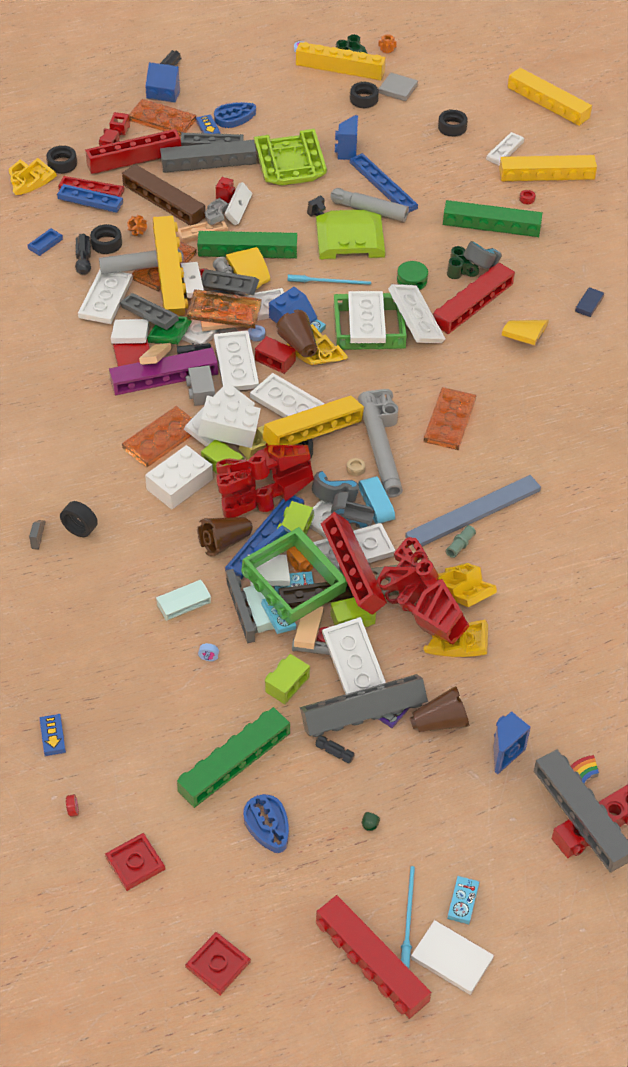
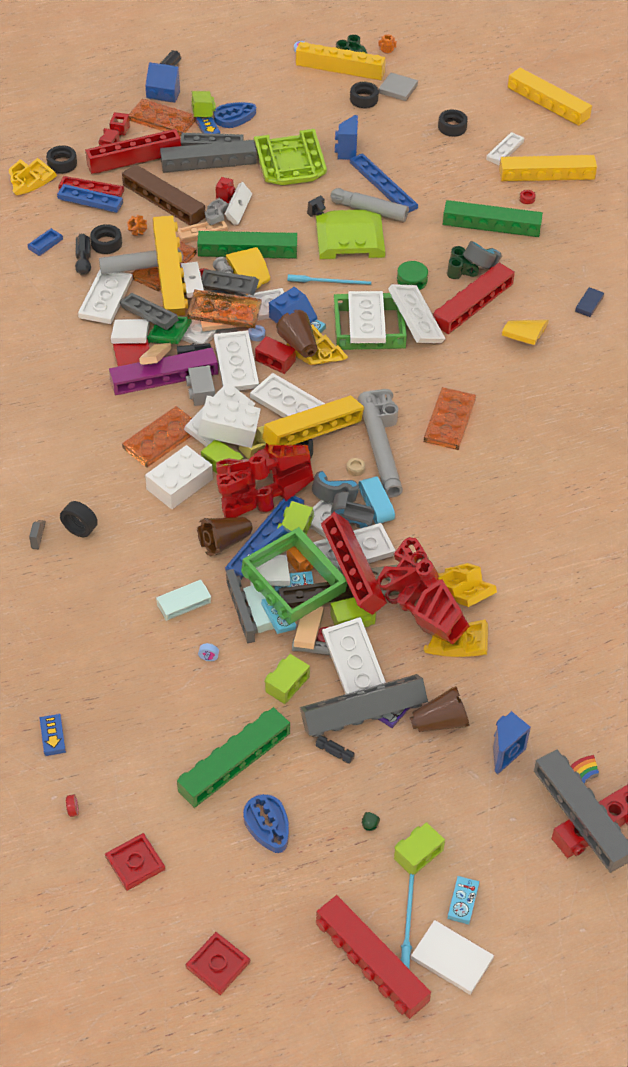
(202, 104): none -> lime brick
(419, 848): none -> lime brick
(460, 541): sand green pin -> none
(474, 511): sand blue tile -> none

